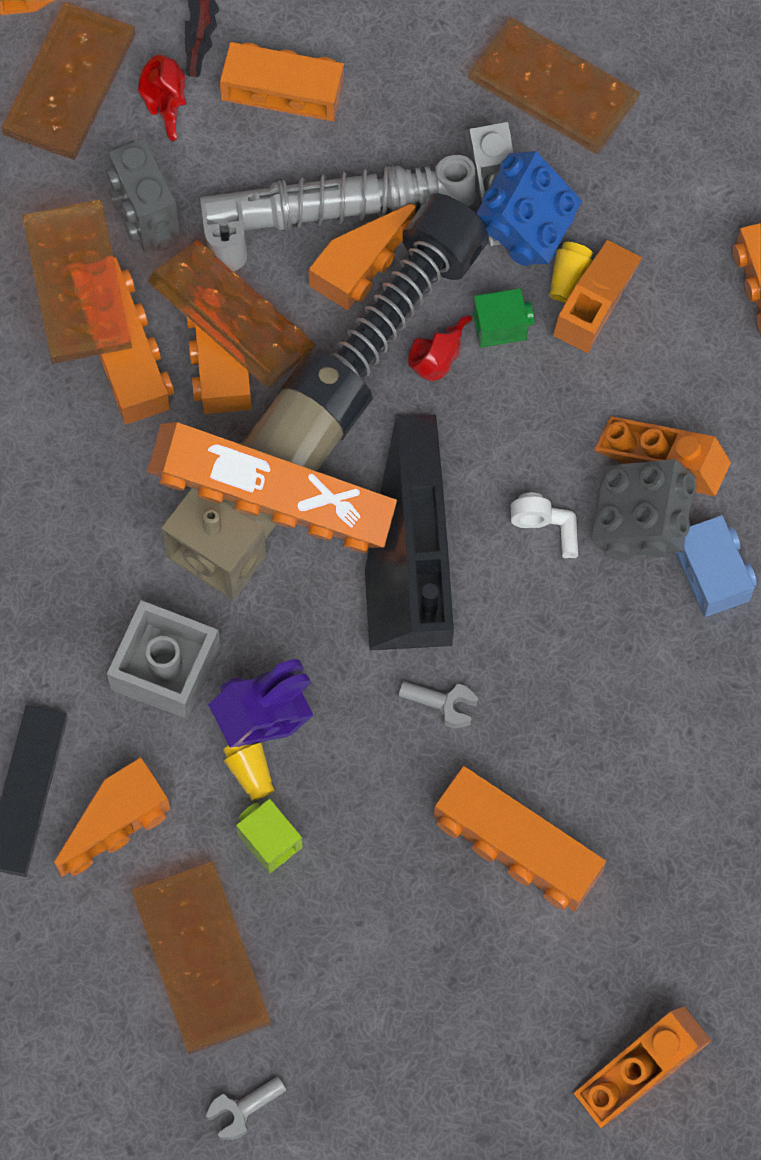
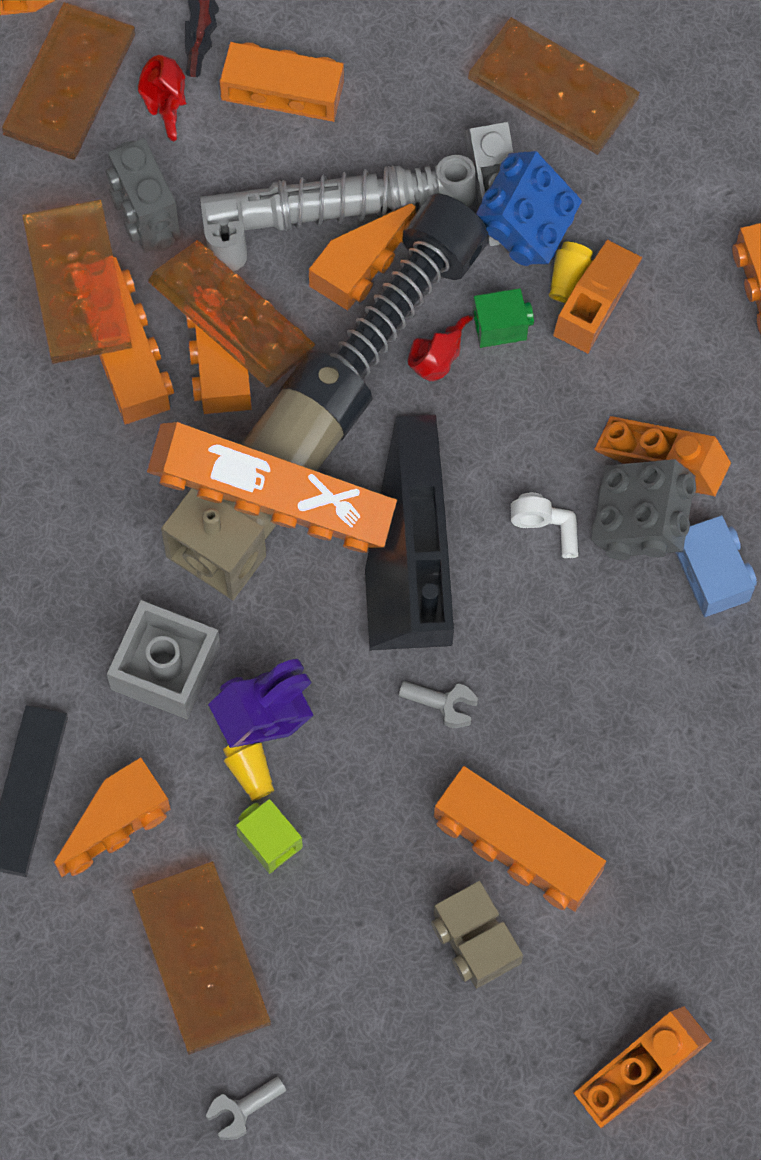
(479, 941): none -> dark tan piece

